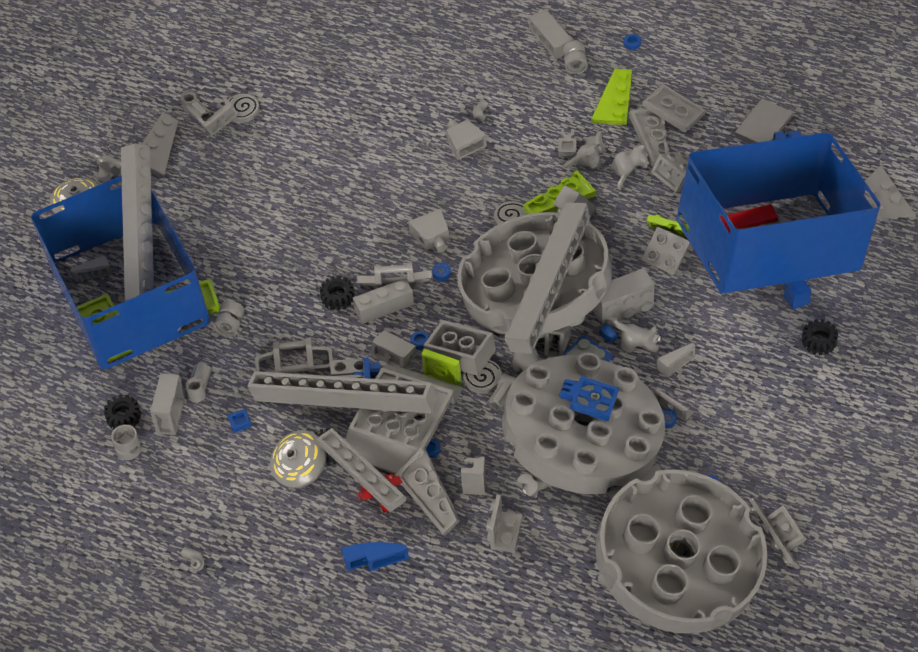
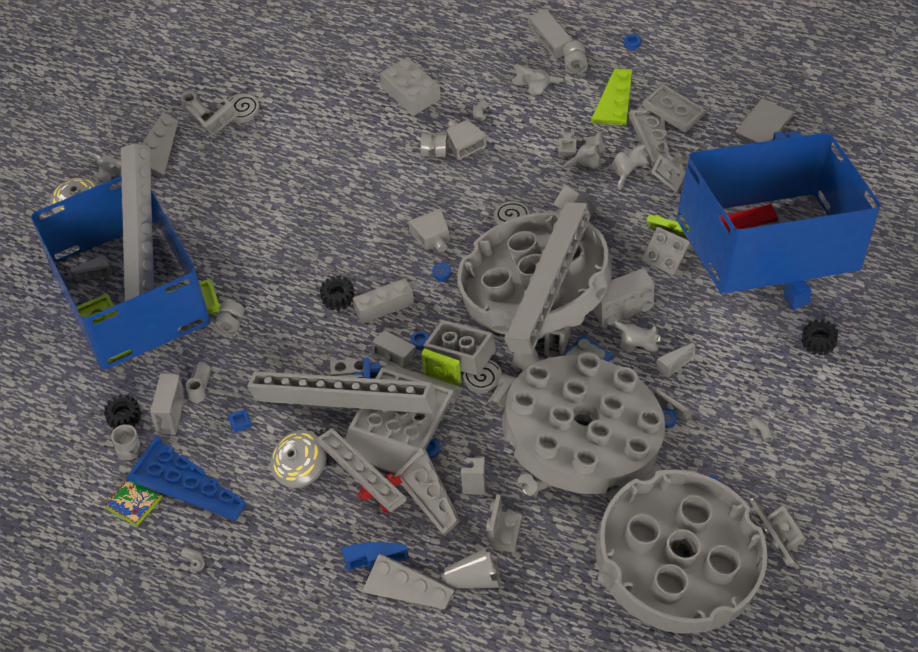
(133, 502): none -> tile
(180, 478): none -> blue wing
(309, 366): light grey bar -> none
(377, 280): light grey bar -> none
(403, 583): none -> light grey wing
(410, 86): none -> light grey brick
(434, 145): none -> light grey wheel
(473, 571): none -> light grey cone
(534, 78): none -> light grey animal
(545, 202): lime wing -> none
(590, 397): blue piece -> none
(608, 333): blue tile -> none
(762, 426): none -> light grey arm
(891, 200): light grey wing -> none

